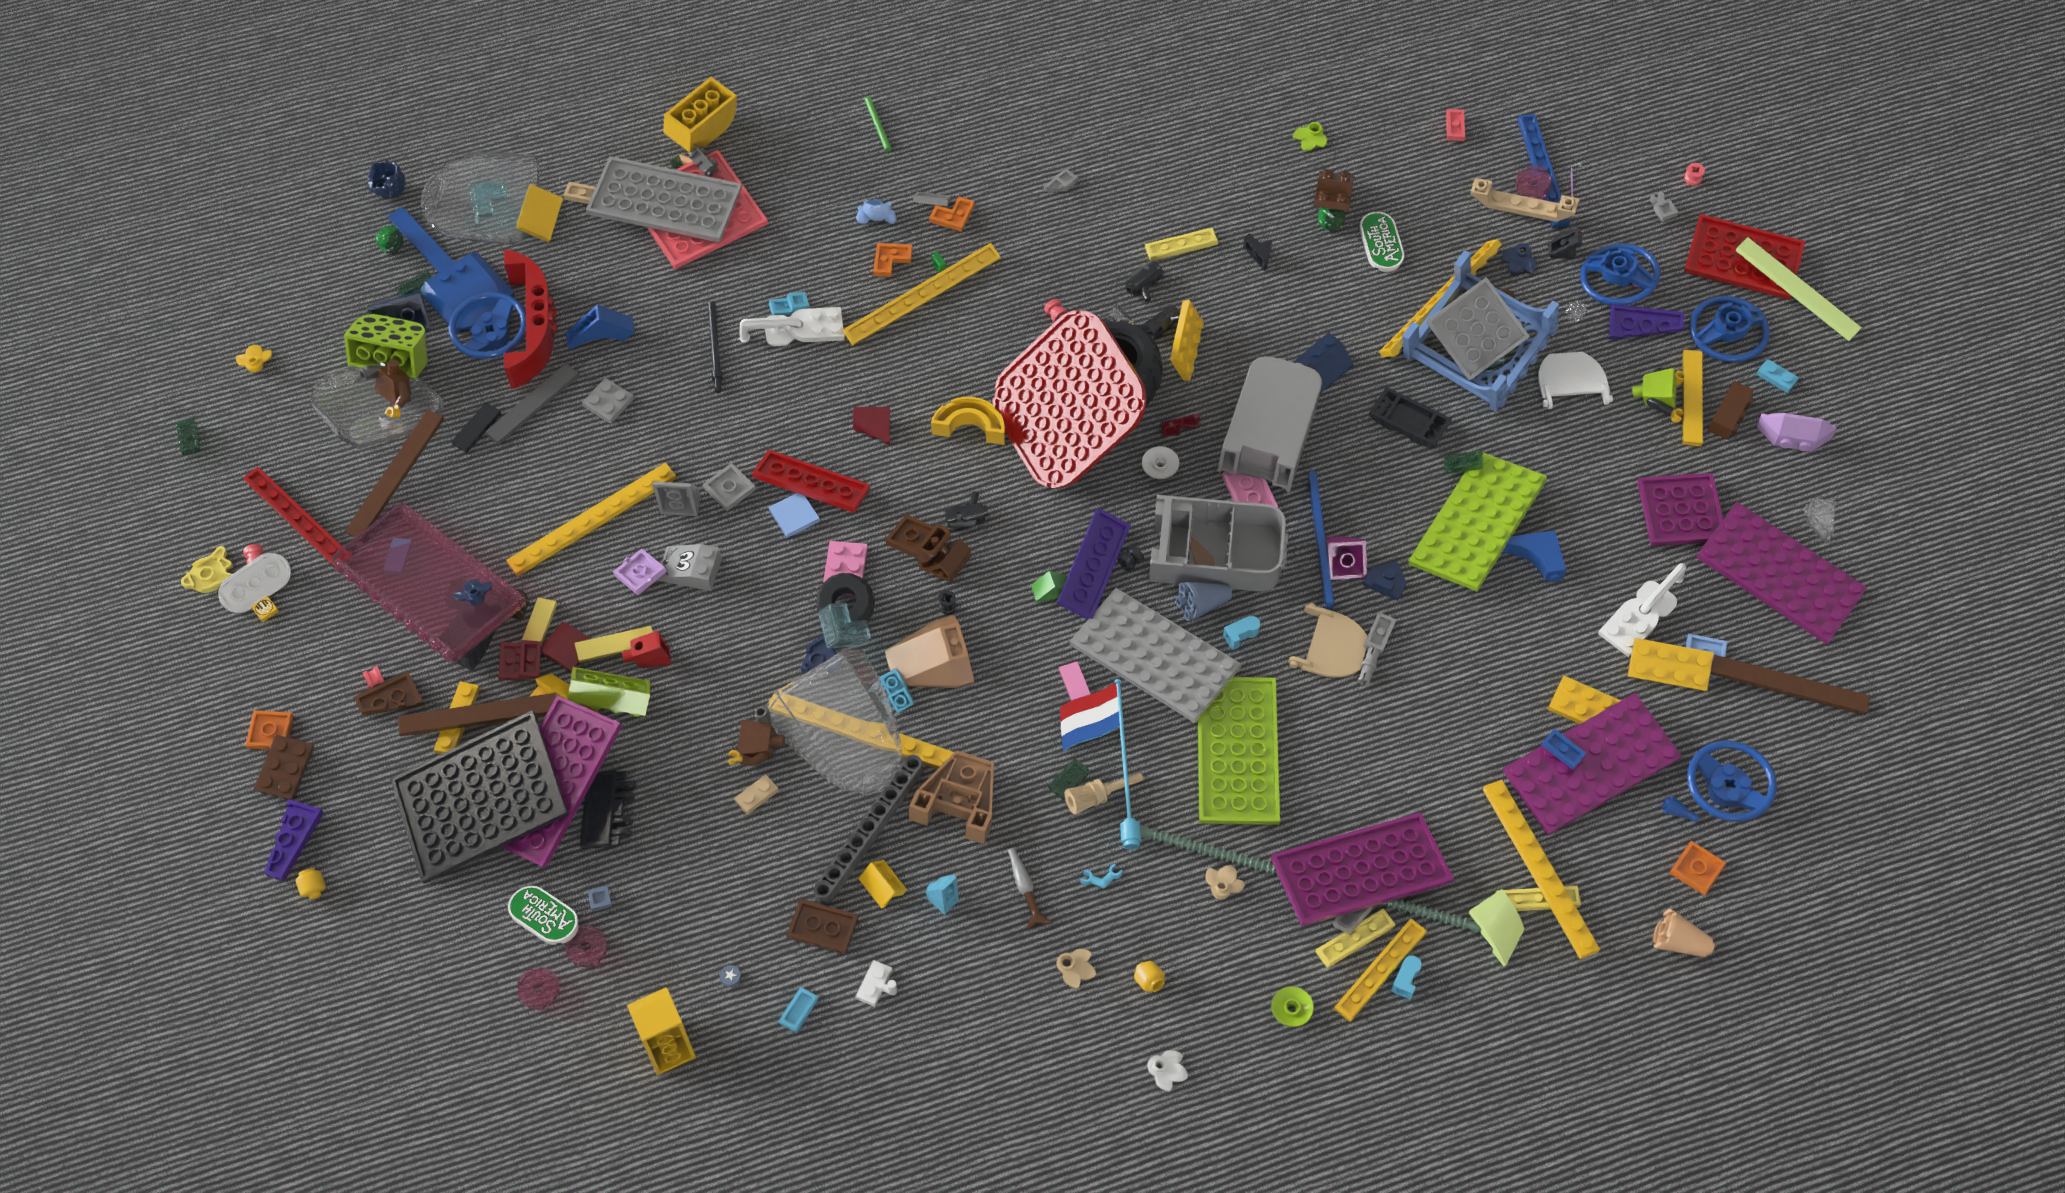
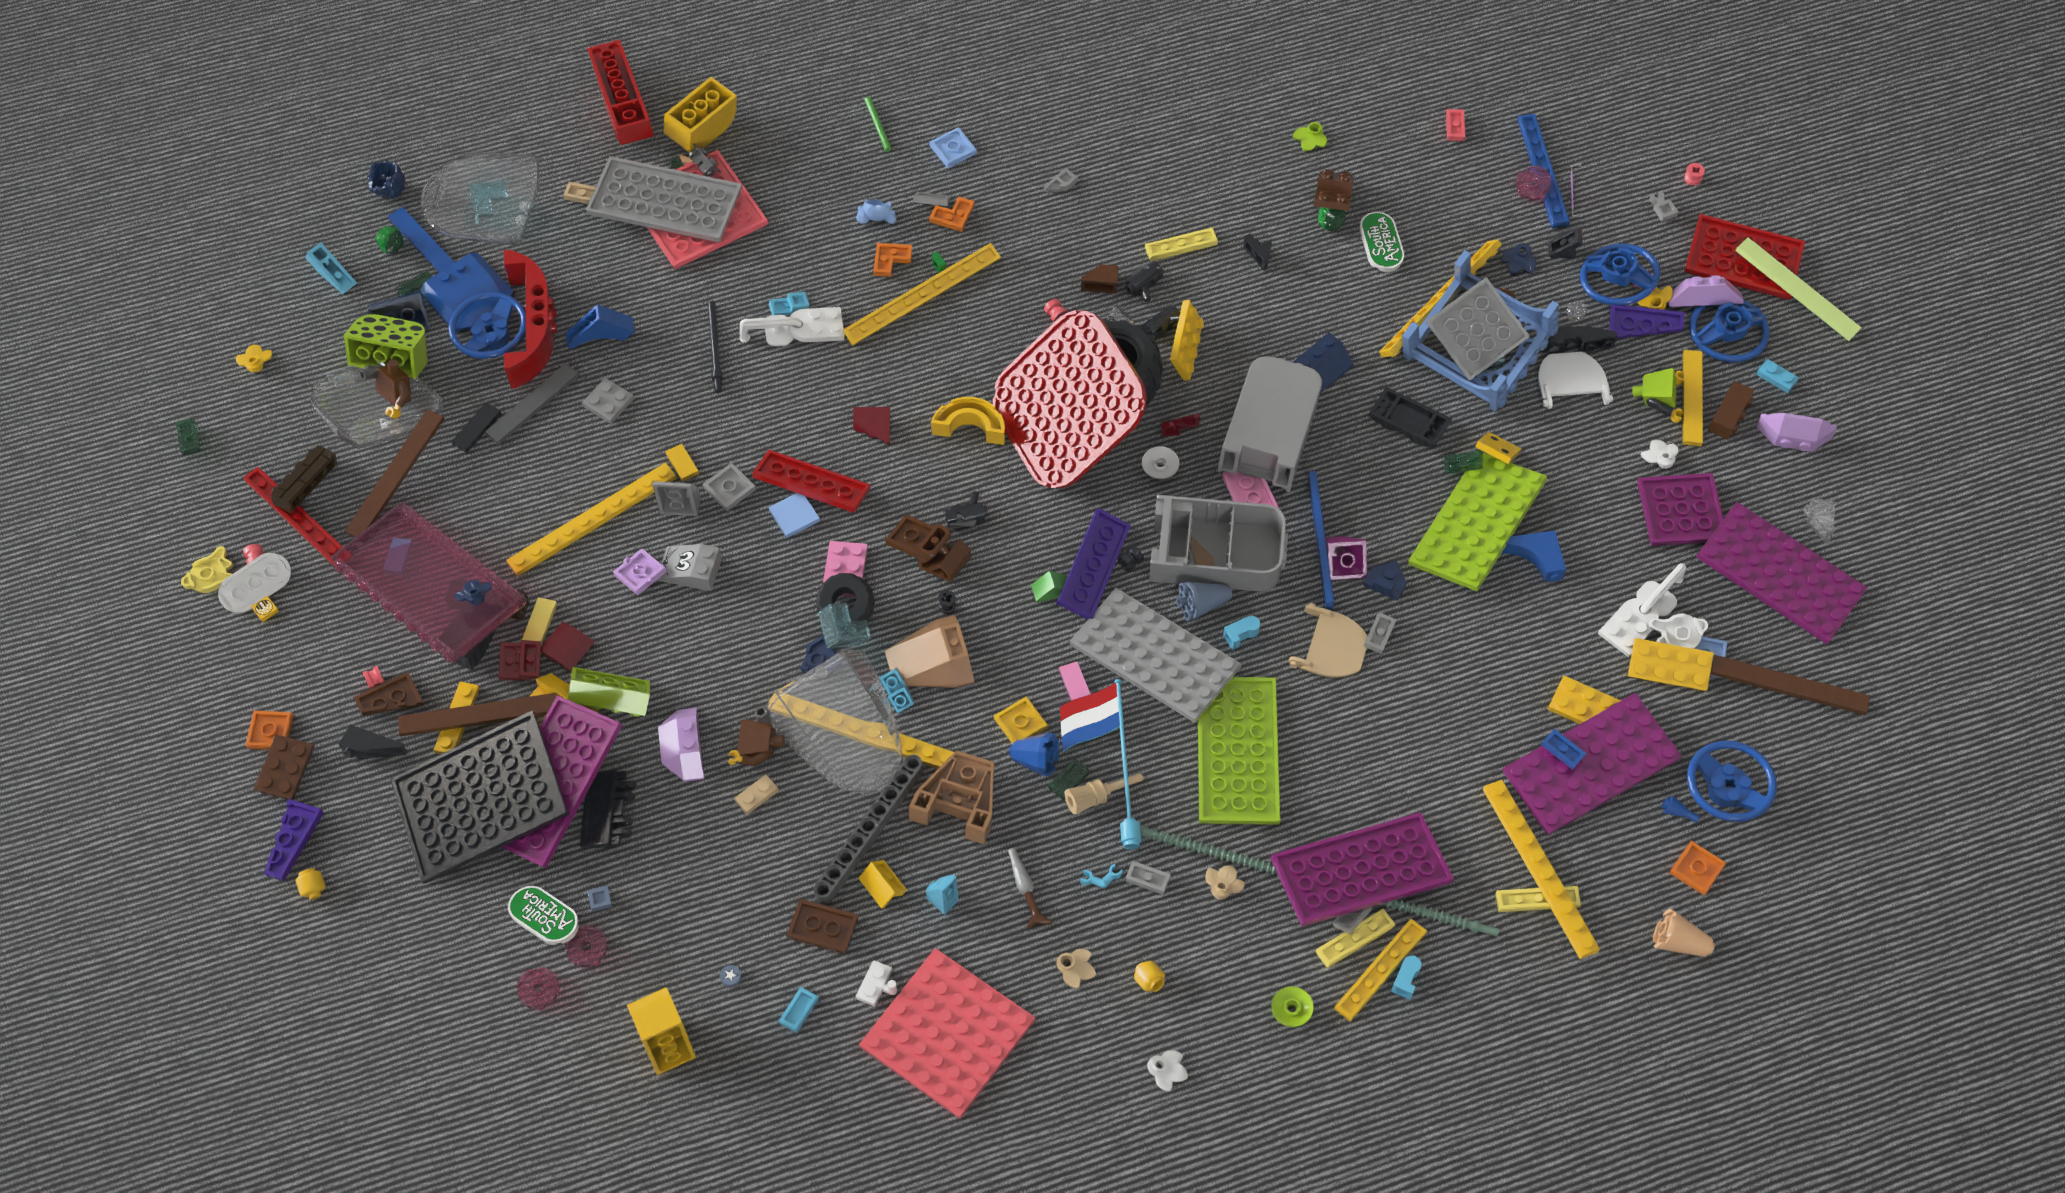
(303, 478): none -> dark brown brick
(330, 268): none -> medium azure slope
(367, 745): none -> black slope
(539, 213): yellow tile -> none
(608, 645): light yellow tile -> none
(620, 93): none -> red slope
(648, 651): red torso -> none
(681, 745): none -> lavender wedge
(682, 462): none -> yellow tile
(947, 1033): none -> coral plate
(953, 147): none -> light blue tile
(1020, 720): none -> yellow tile
(1036, 753): none -> blue cone
(1101, 279): none -> reddish brown slope
(1148, 877): none -> light grey plate
(1368, 666): light grey pin -> none
(1498, 447): none -> yellow tile
(1499, 924): yellowish green slope -> none
(1523, 205): tan slope -> none
(1583, 337): none -> black slope
(1657, 297): none -> yellow plate
(1661, 454): none -> white plate
(1680, 630): none -> white tile
(1705, 291): none -> lavender wedge

